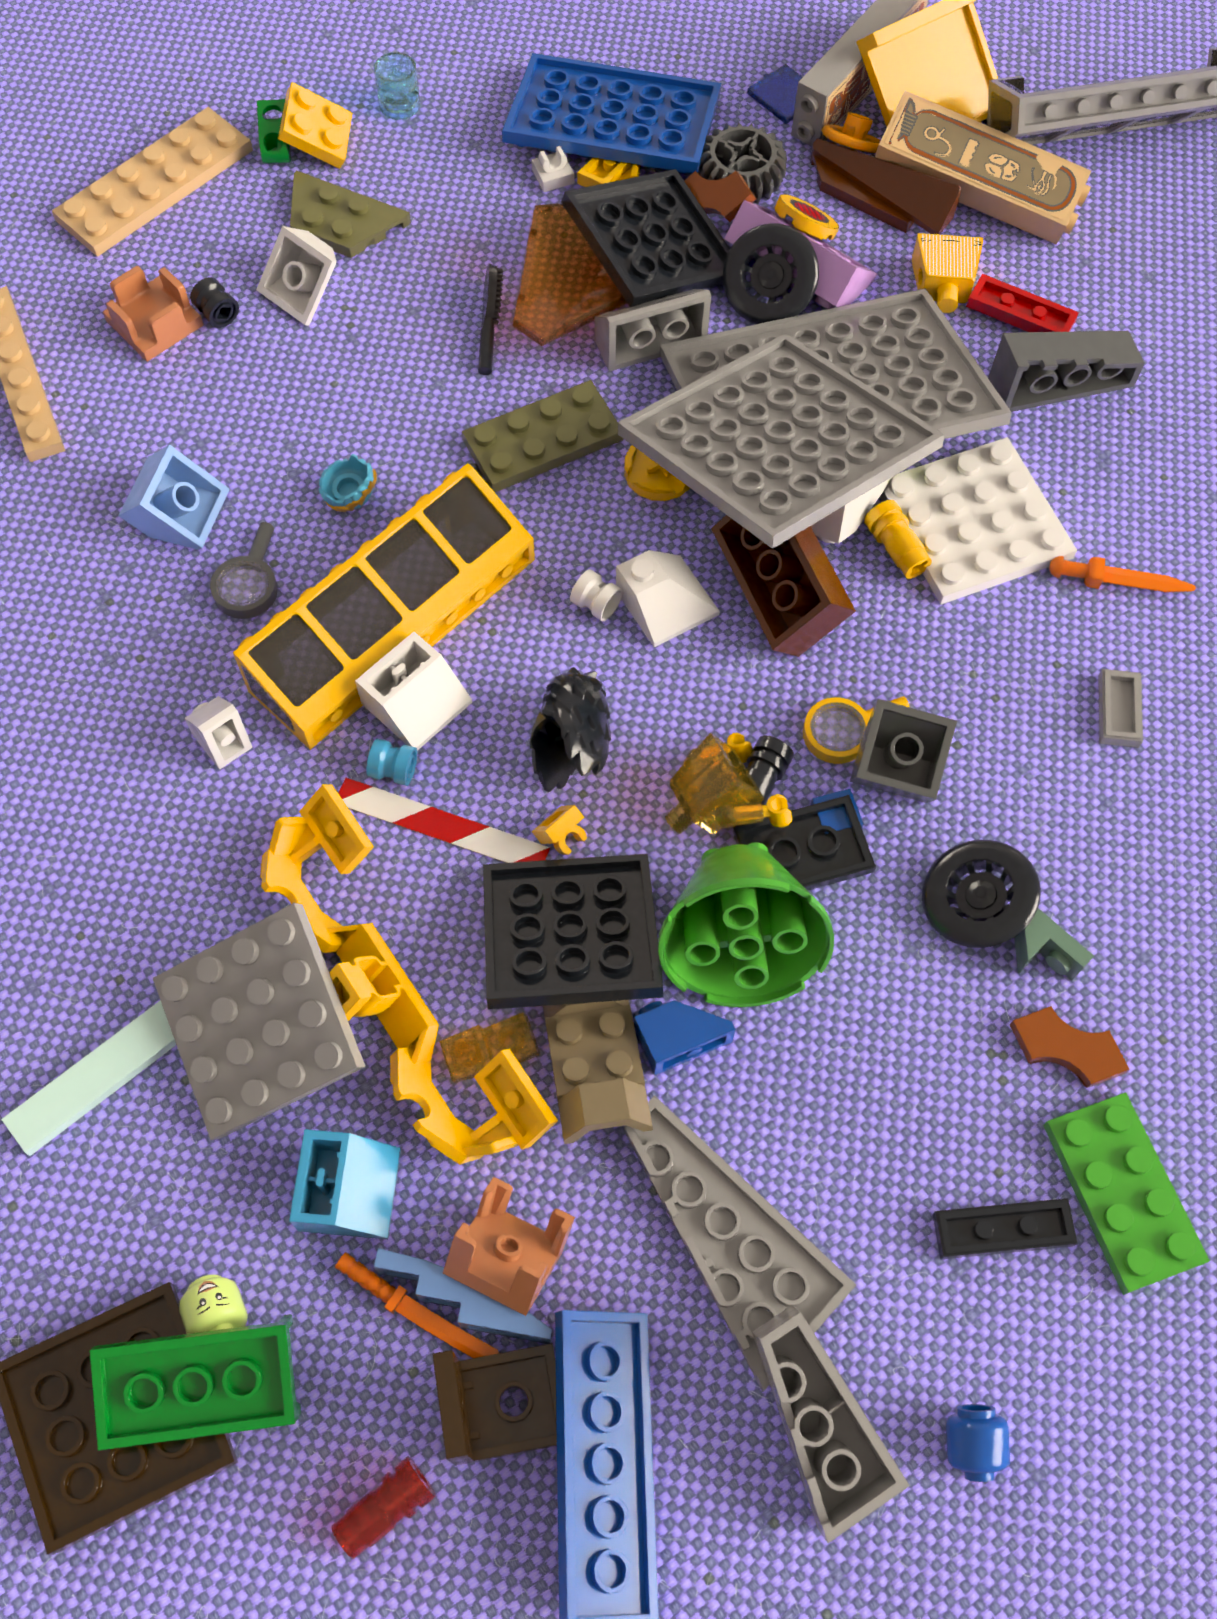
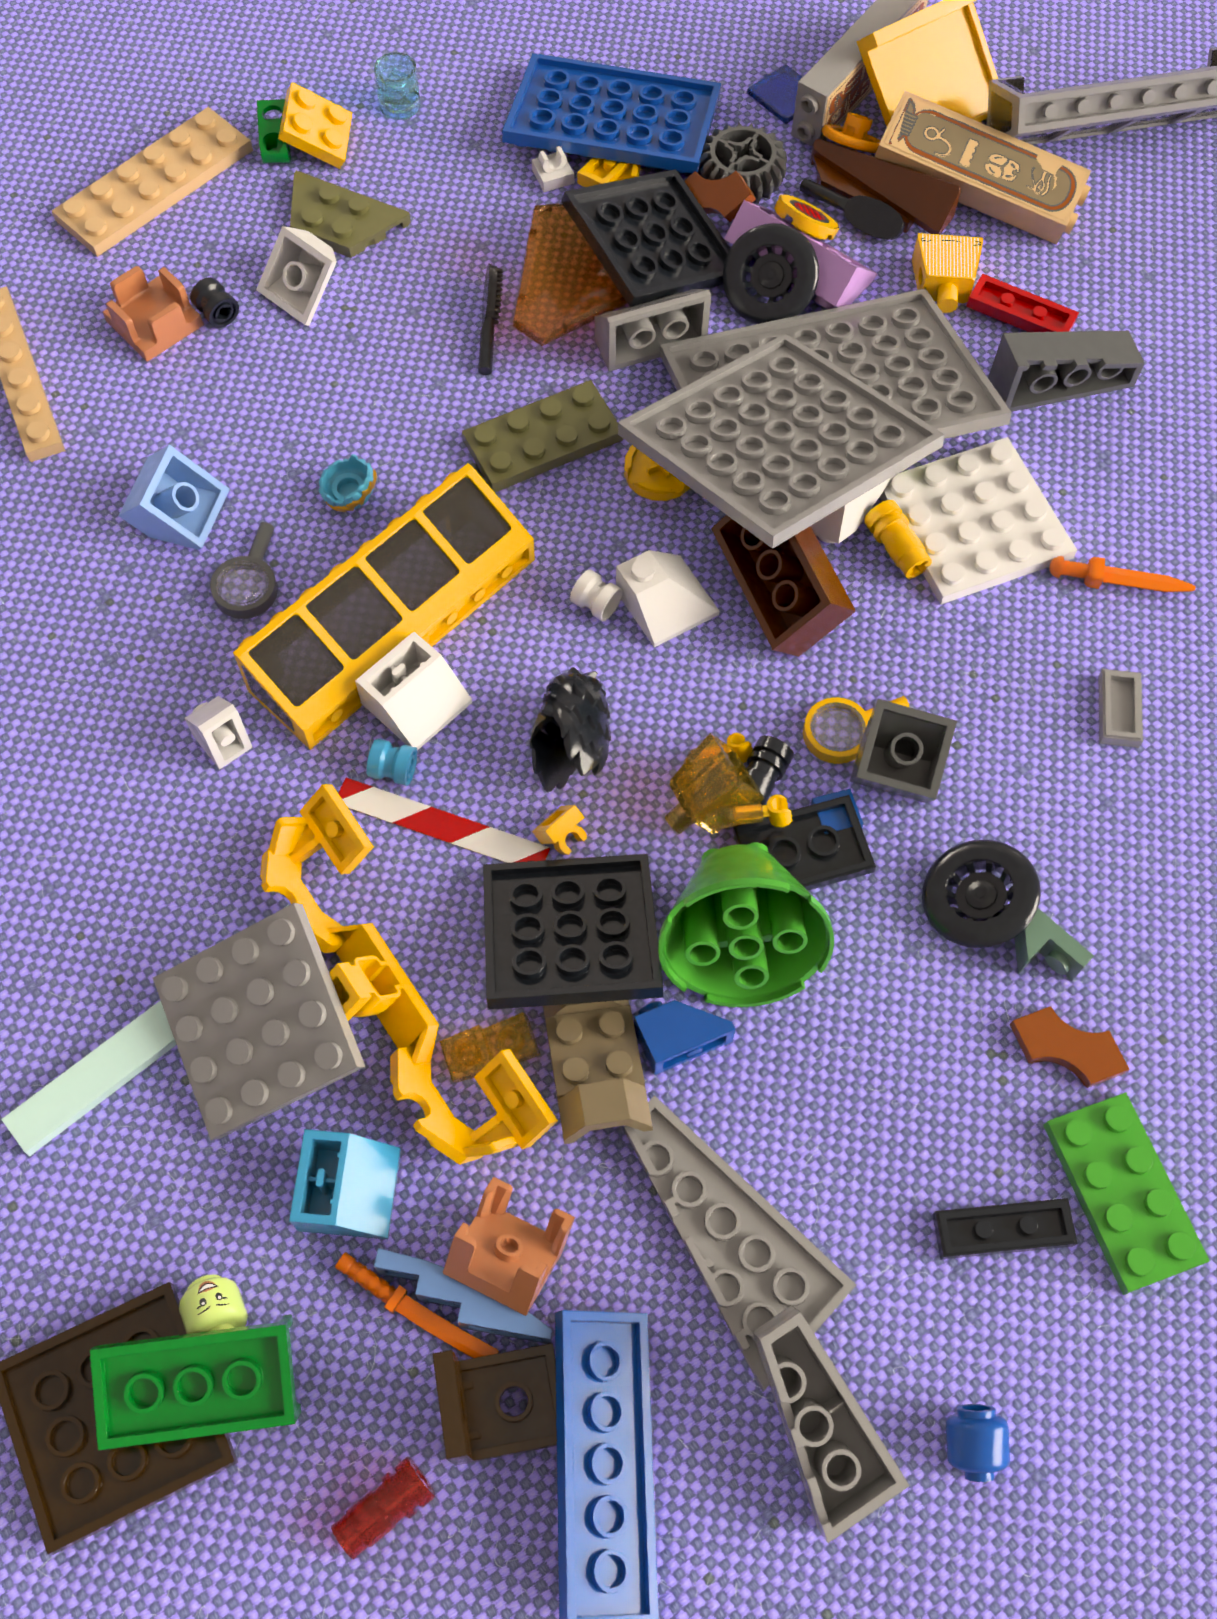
(862, 212): none -> black piece

